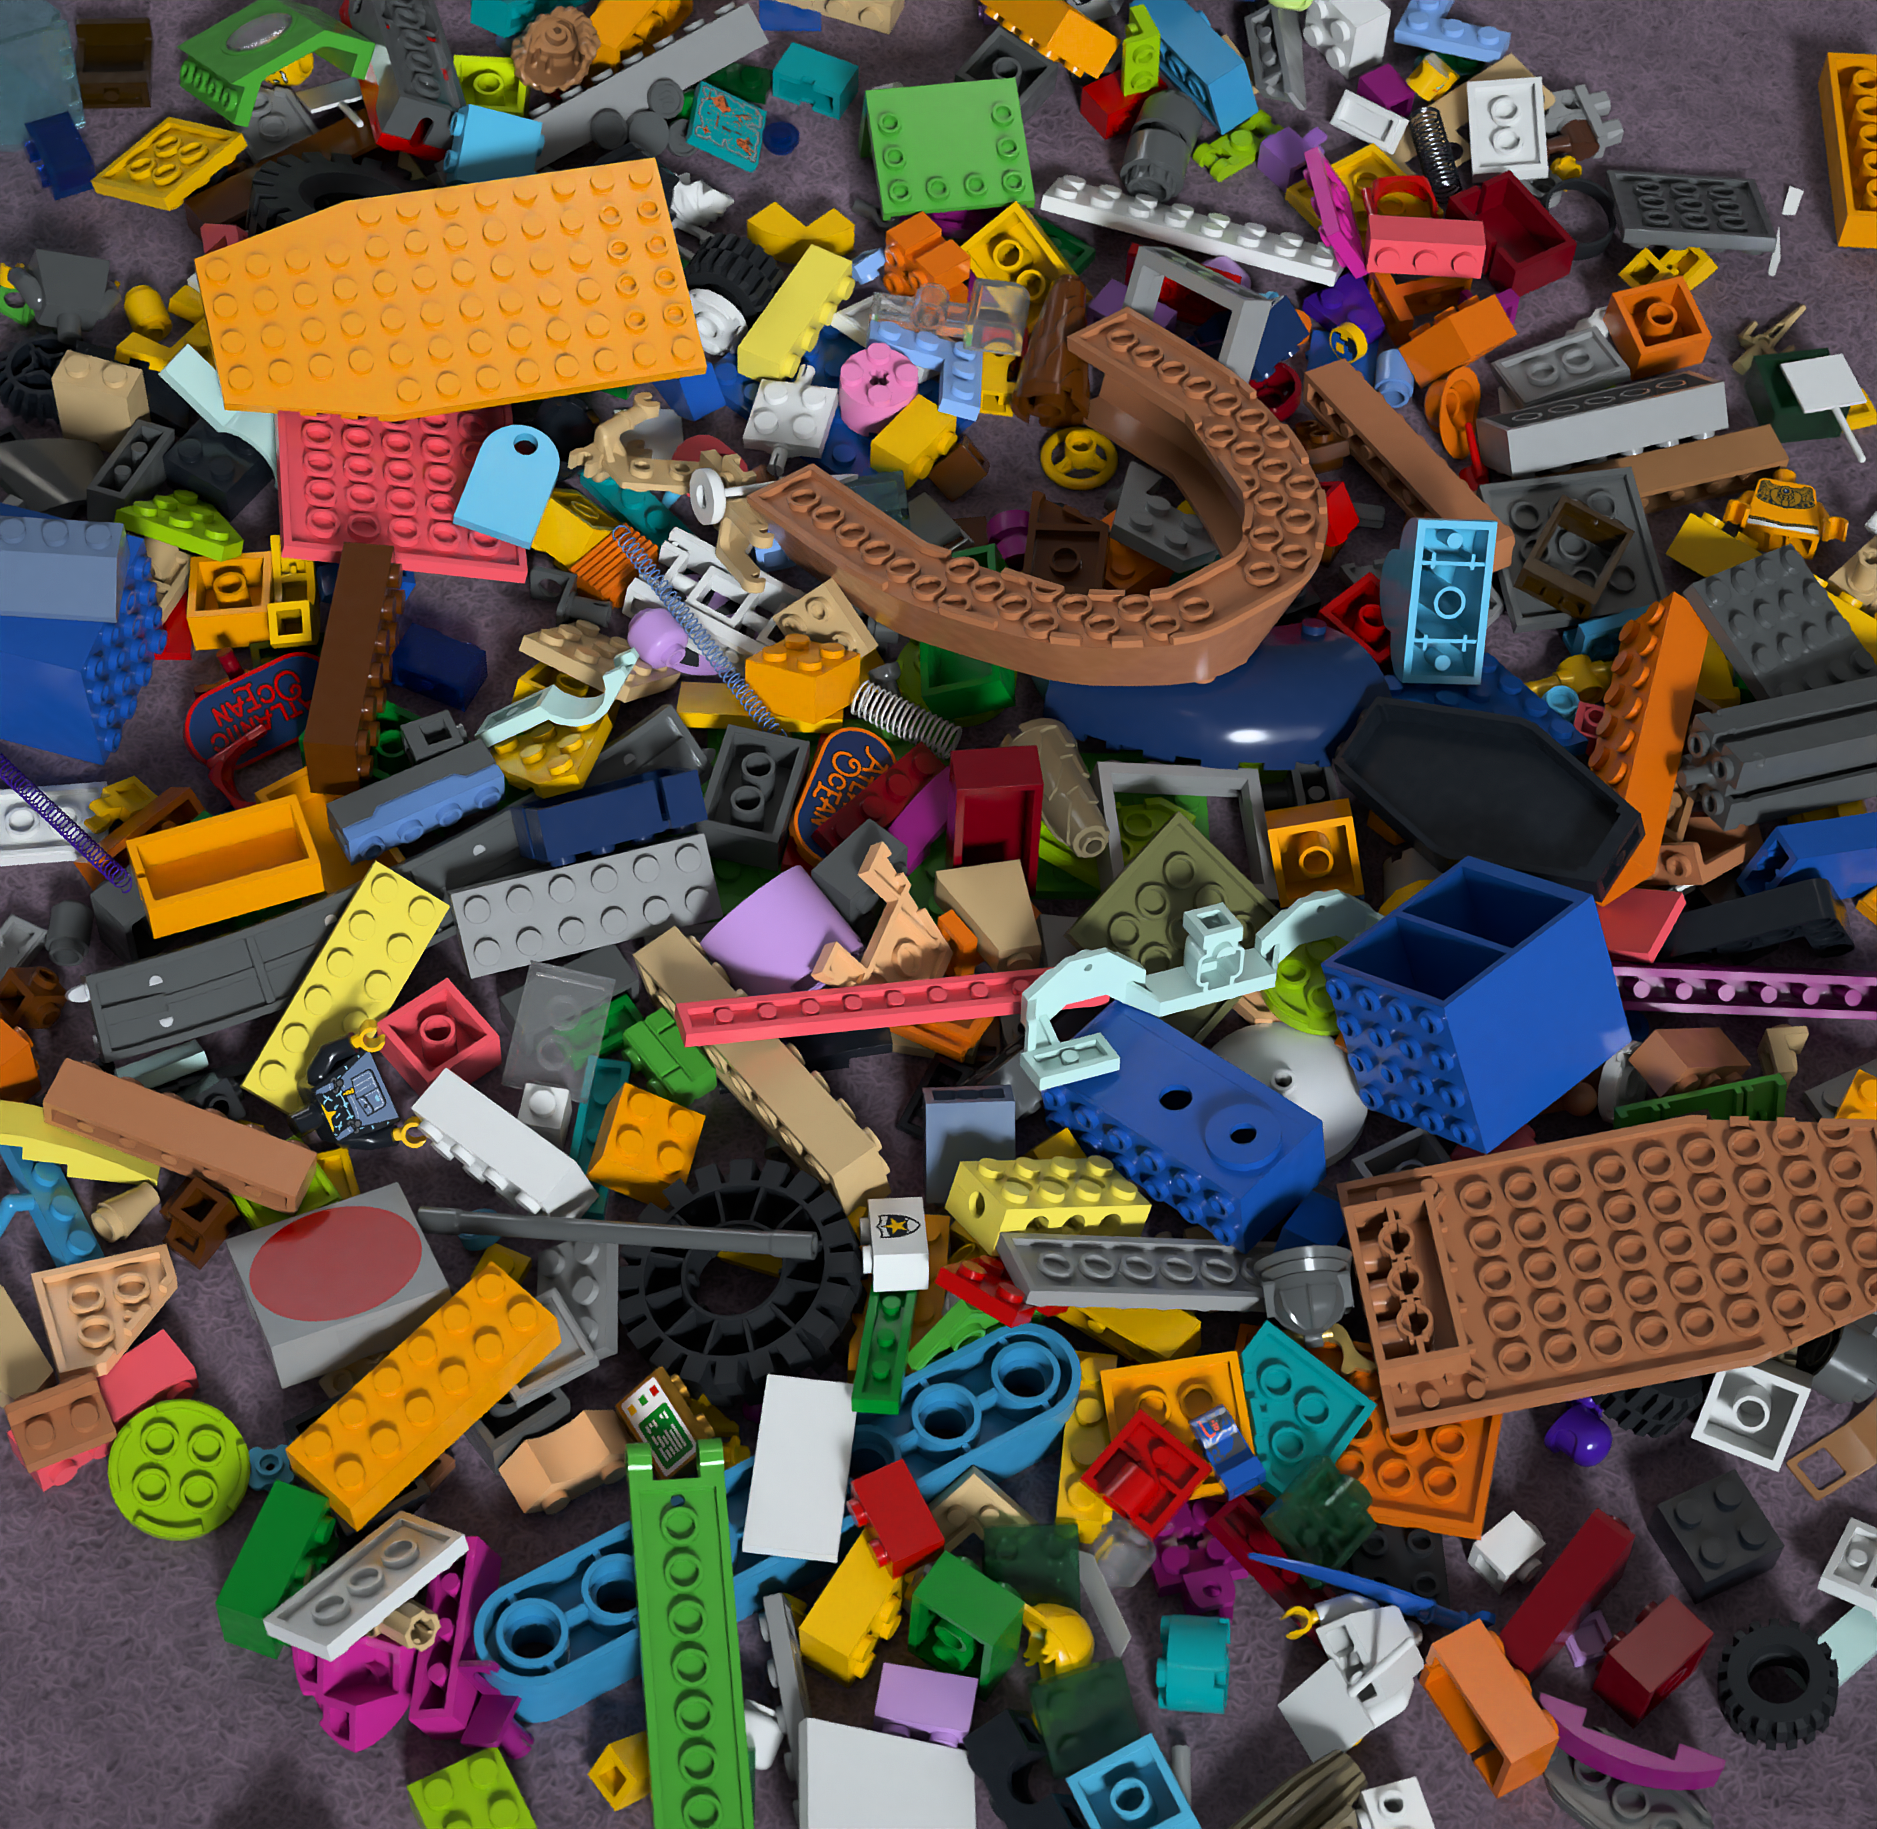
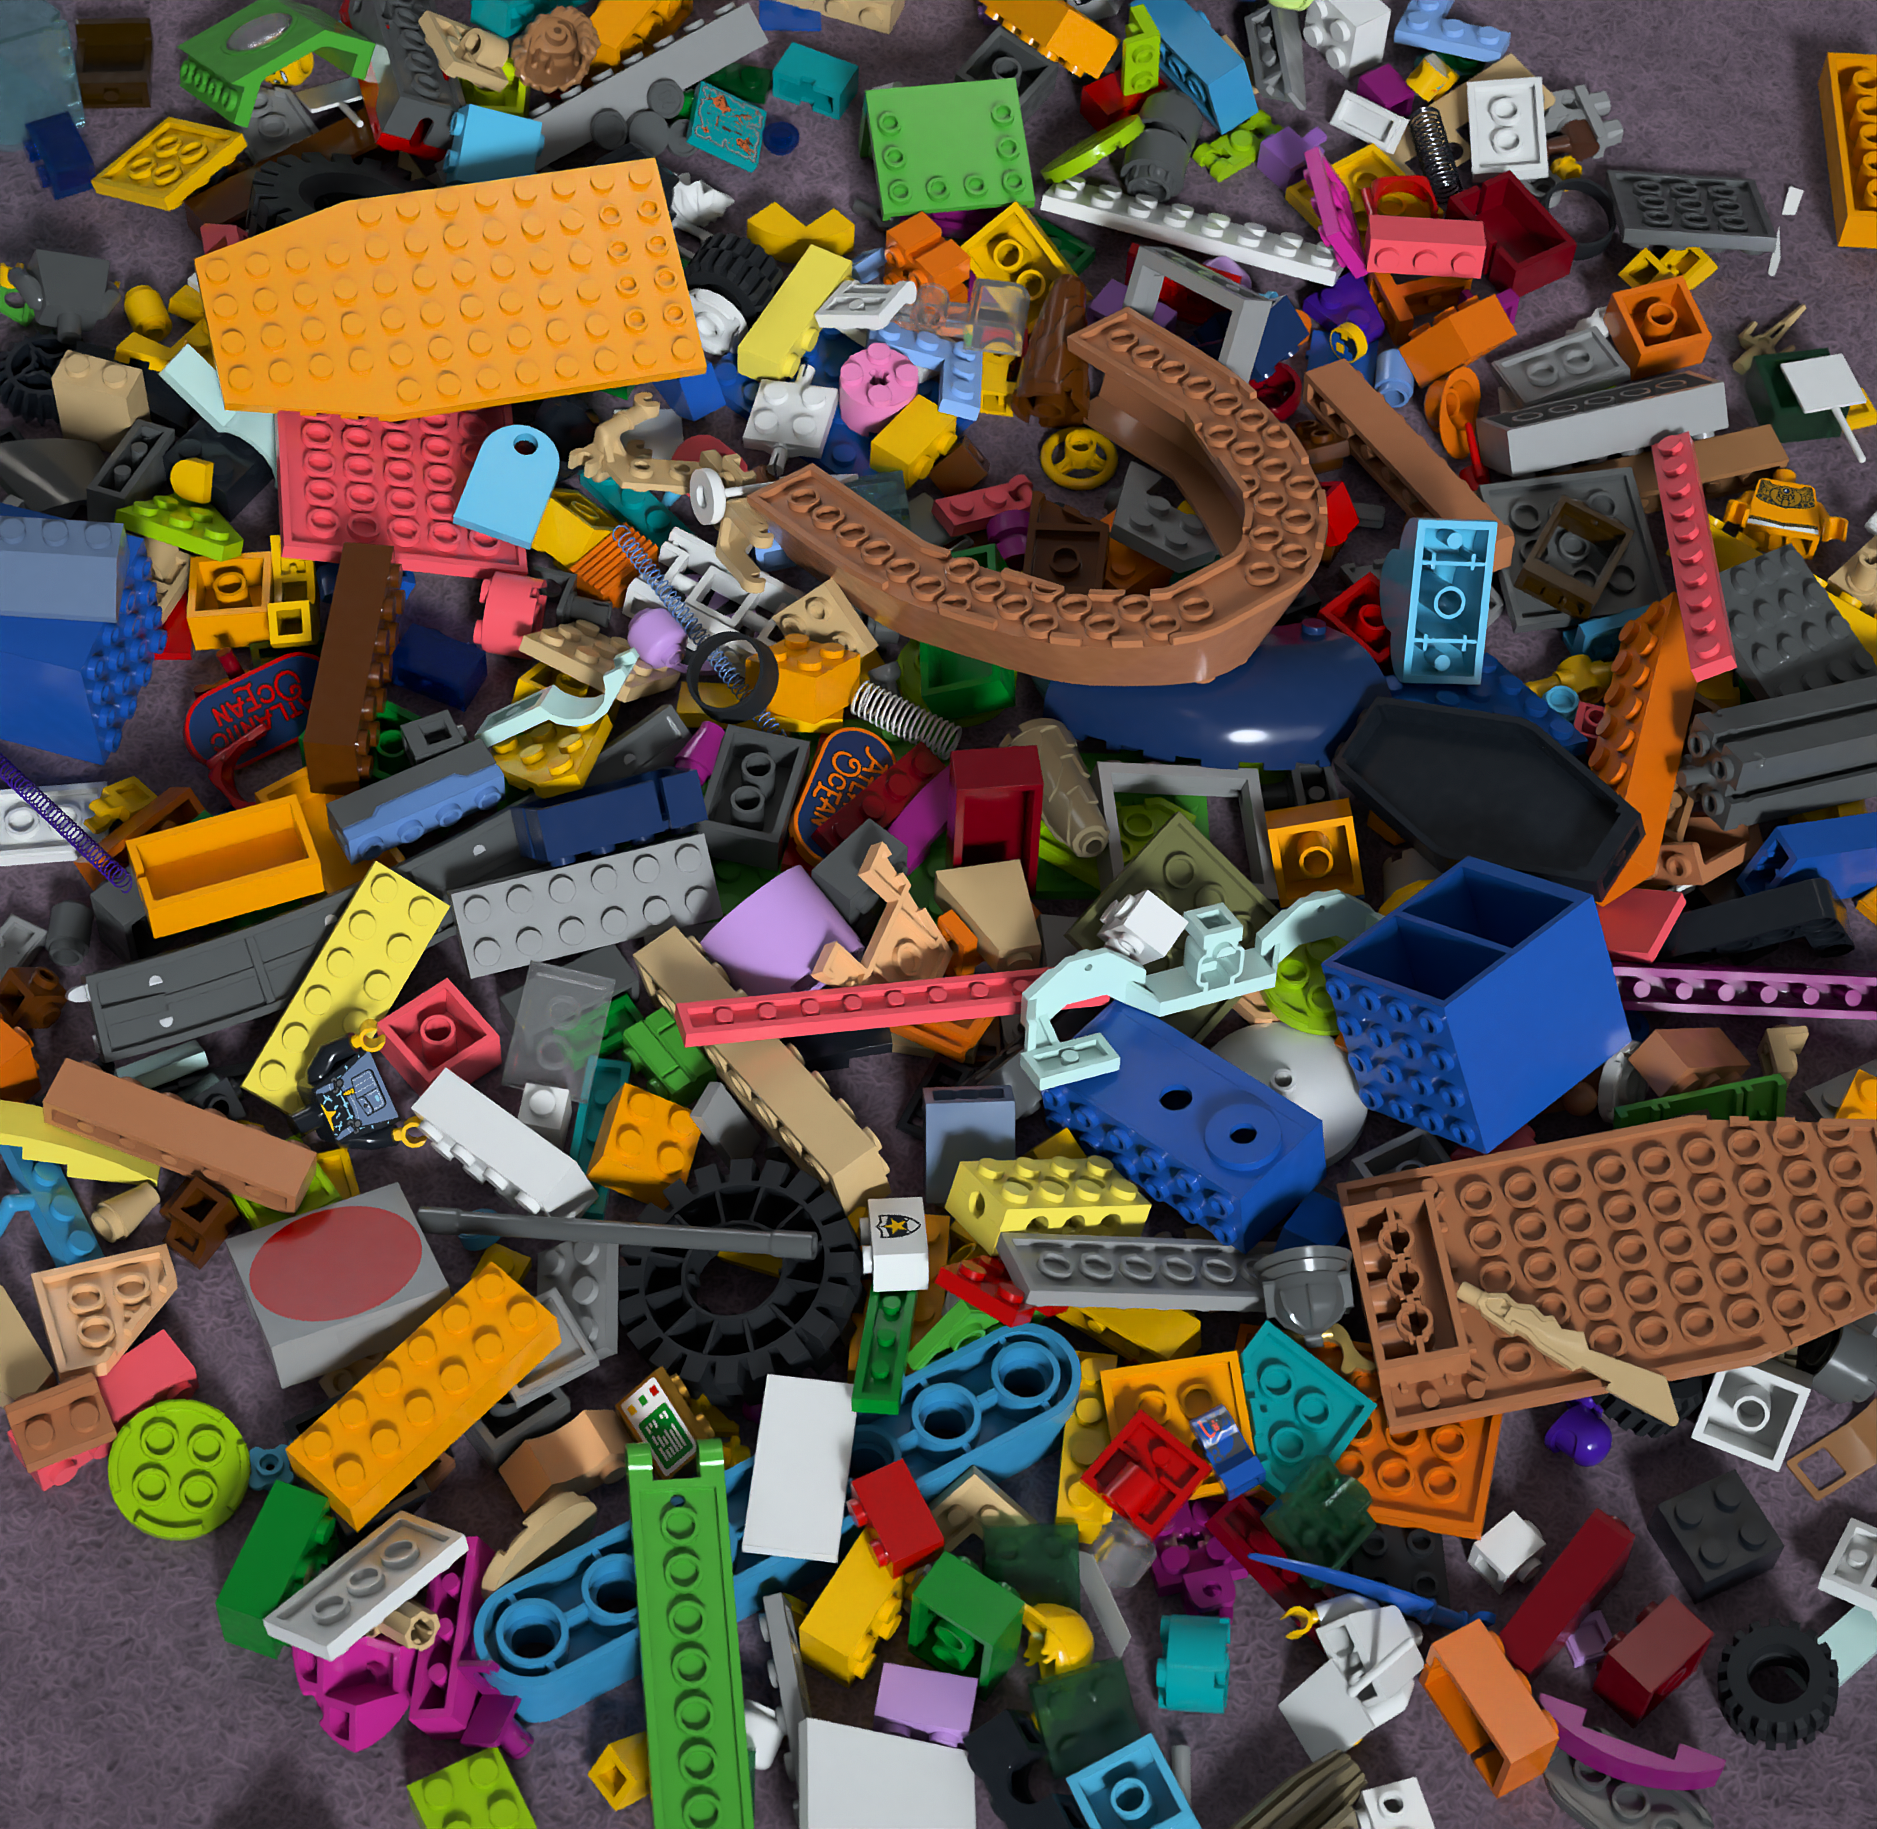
(193, 479): none -> yellow tile
(466, 51): none -> tan plate
(510, 612): none -> coral brick
(548, 1534): none -> tan tile
(701, 750): none -> magenta cone
(724, 1124): none -> light grey tile
(759, 696): none -> black tyre
(864, 305): none -> white plate
(974, 509): none -> coral plate
(1092, 149): none -> lime tile
(1141, 927): none -> white brick
(1569, 1348): none -> tan sword
(1693, 557): none -> coral plate

